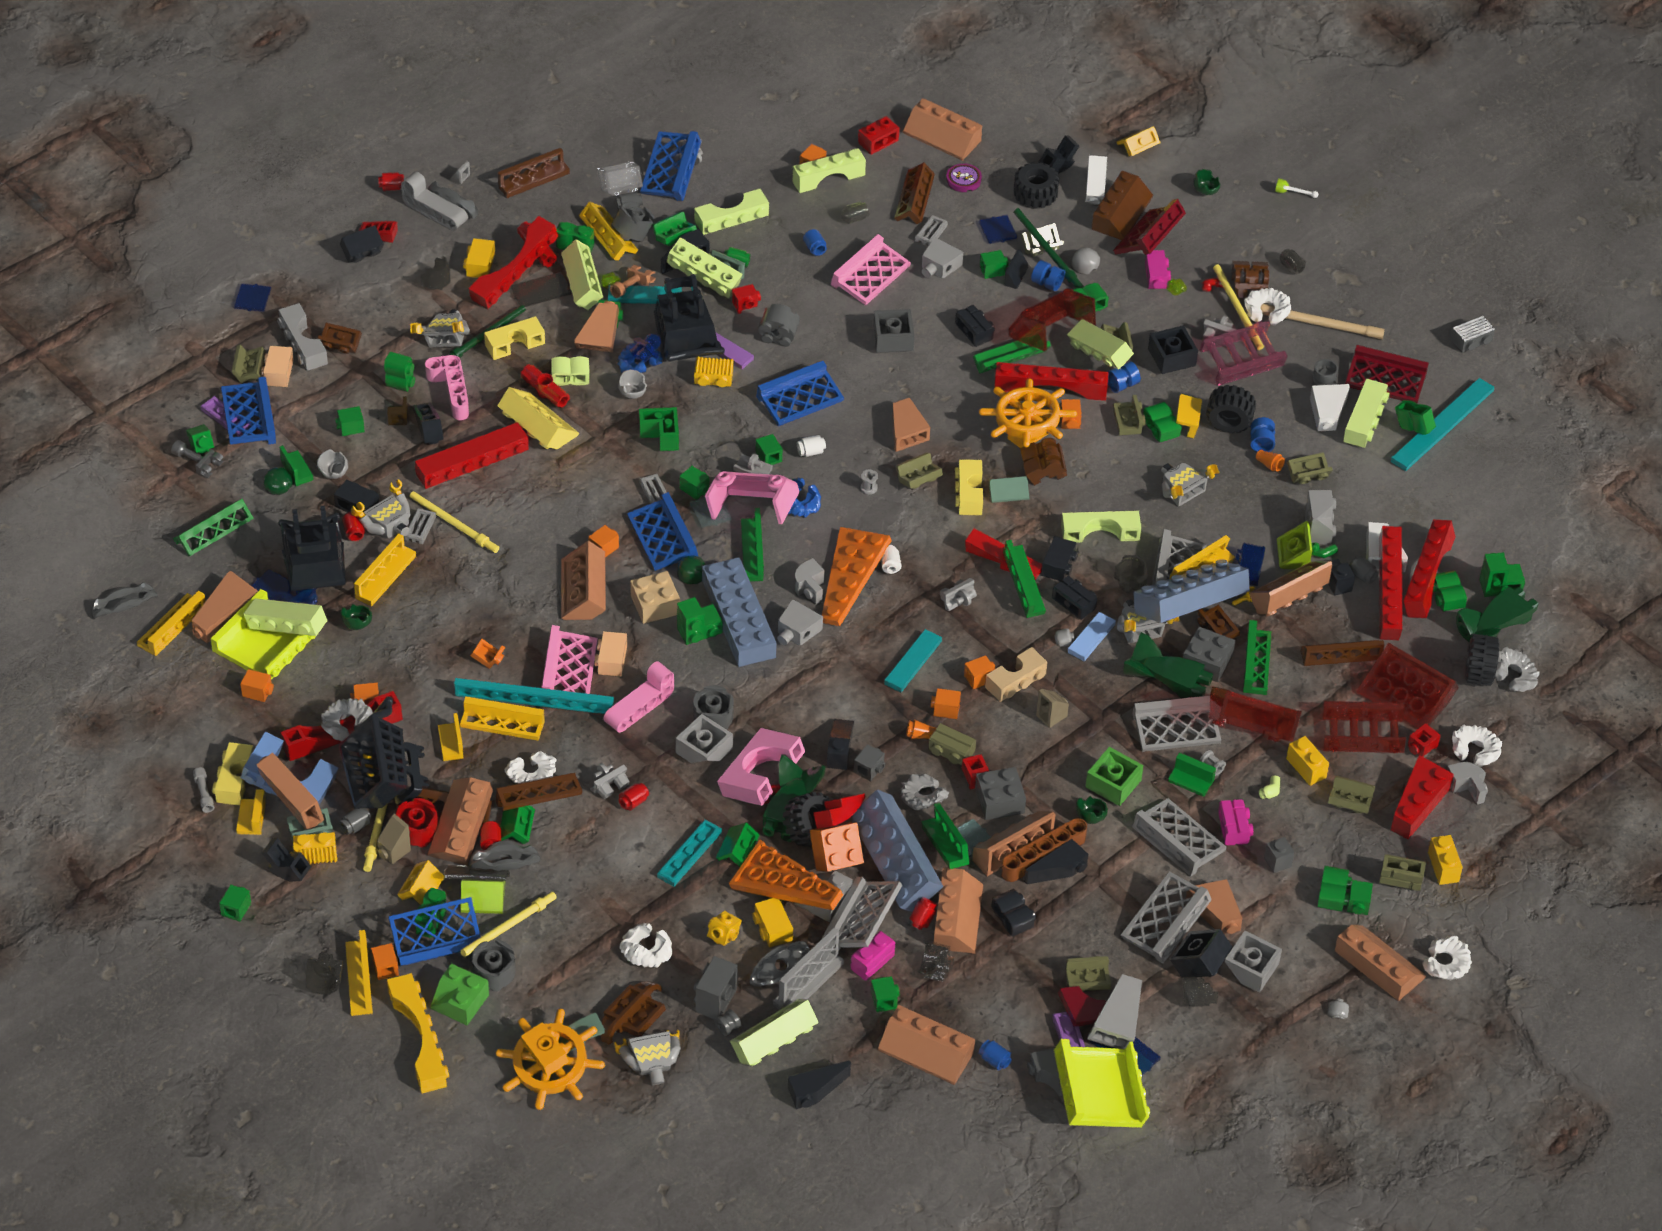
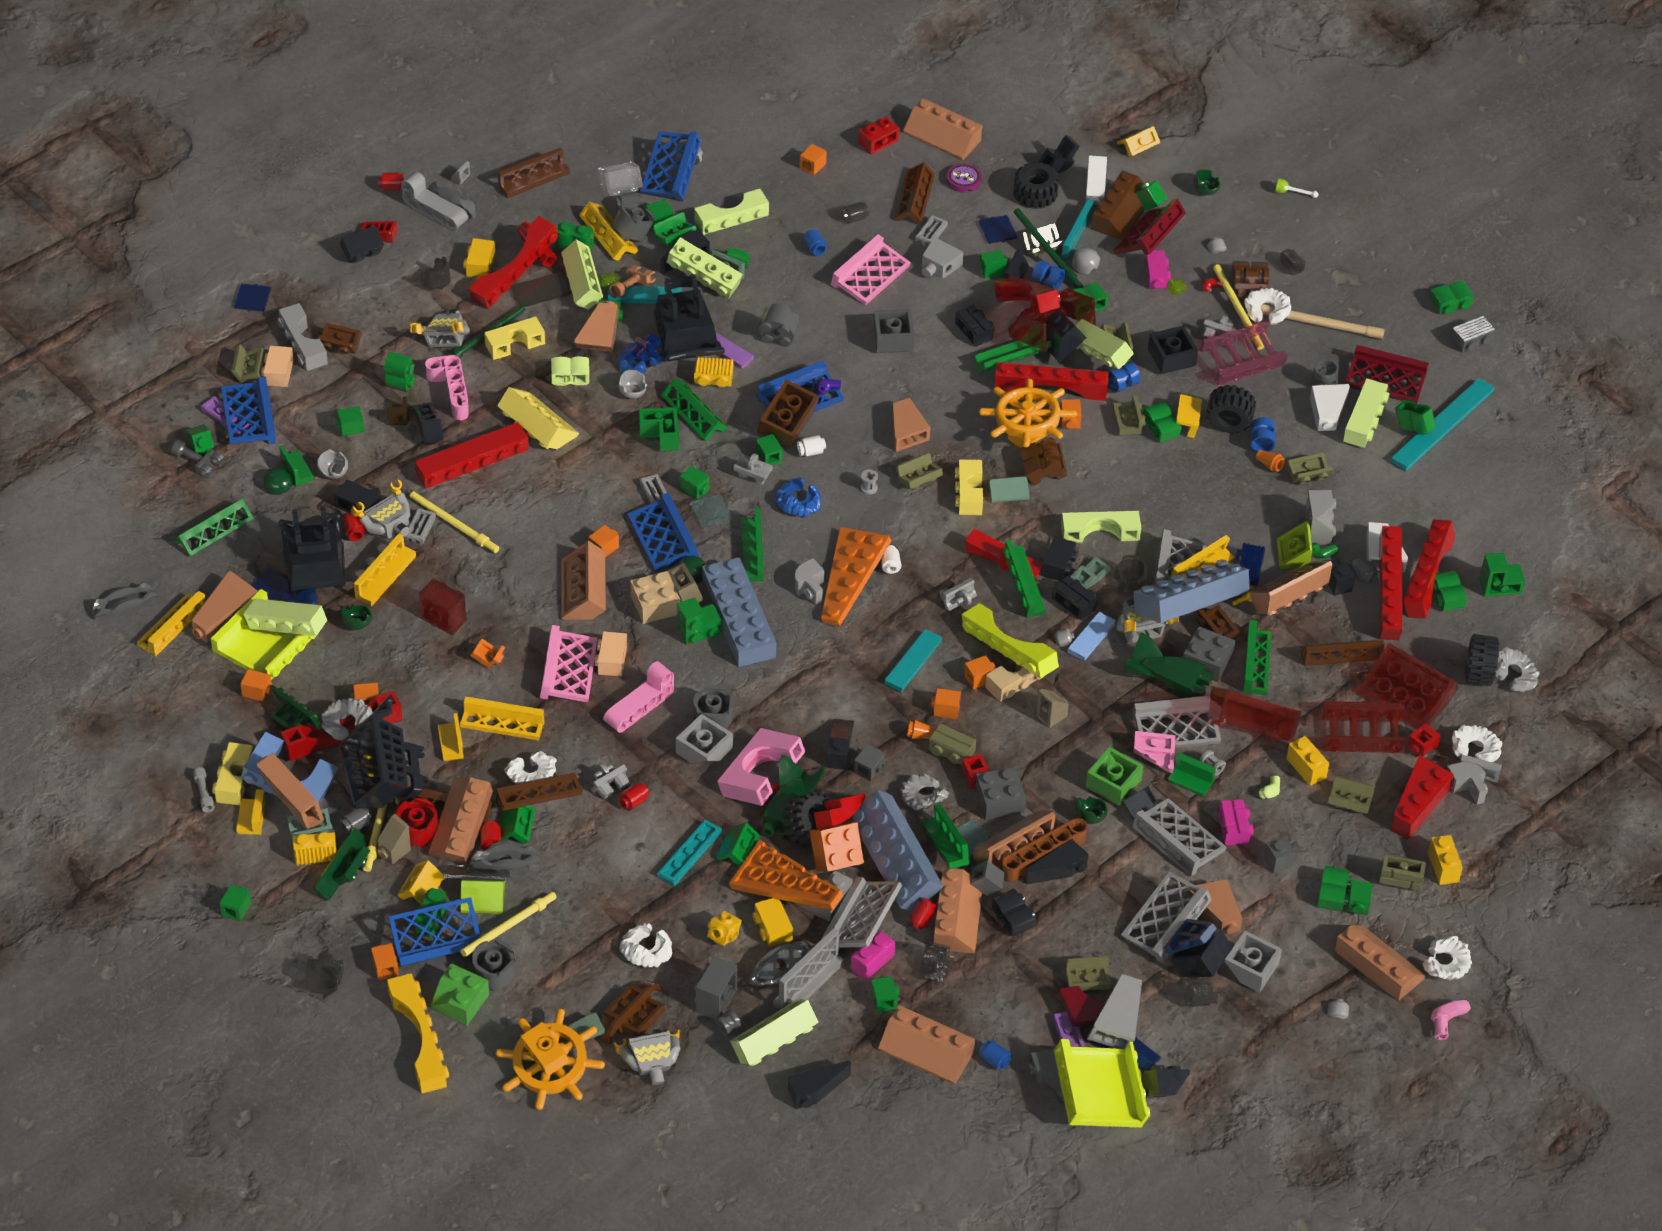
(285, 864): black brick -> none
(292, 713): none -> dark green bracket
(343, 865): none -> dark green bracket
(359, 976): yellow fence -> none
(442, 606): none -> clear red brick
(533, 696): teal tile -> none
(545, 386): red piece -> none
(660, 210): none -> green brick
(684, 583): none -> dark tan slope
(698, 406): none -> green fence
(745, 298): red brick -> none
(756, 485): bright pink windscreen -> none
(788, 413): none -> reddish brown brick
(798, 624): light grey torso -> none
(809, 174): yellowish green arch -> none
(827, 384): none -> dark purple arm
(987, 878): none -> dark grey brick
(1018, 289): none -> red arch
(1034, 657): none -> neon yellow arch
(1062, 335): none -> black slope
(1077, 229): none -> teal tile
(1091, 572): none -> sand green slope
(1140, 801): none -> black panel
(1151, 195): none -> green brick
(1156, 748): none -> bright pink wing
(1164, 1082): none -> black slope
(1185, 481): light grey torso -> none
(1189, 935): none -> dark blue wing
(1216, 245): none -> light grey piece
(1446, 1012): none -> bright pink arm
(1452, 297): none -> green brick
(1491, 769): none -> light grey tile
(1505, 610): dark green hips -> none

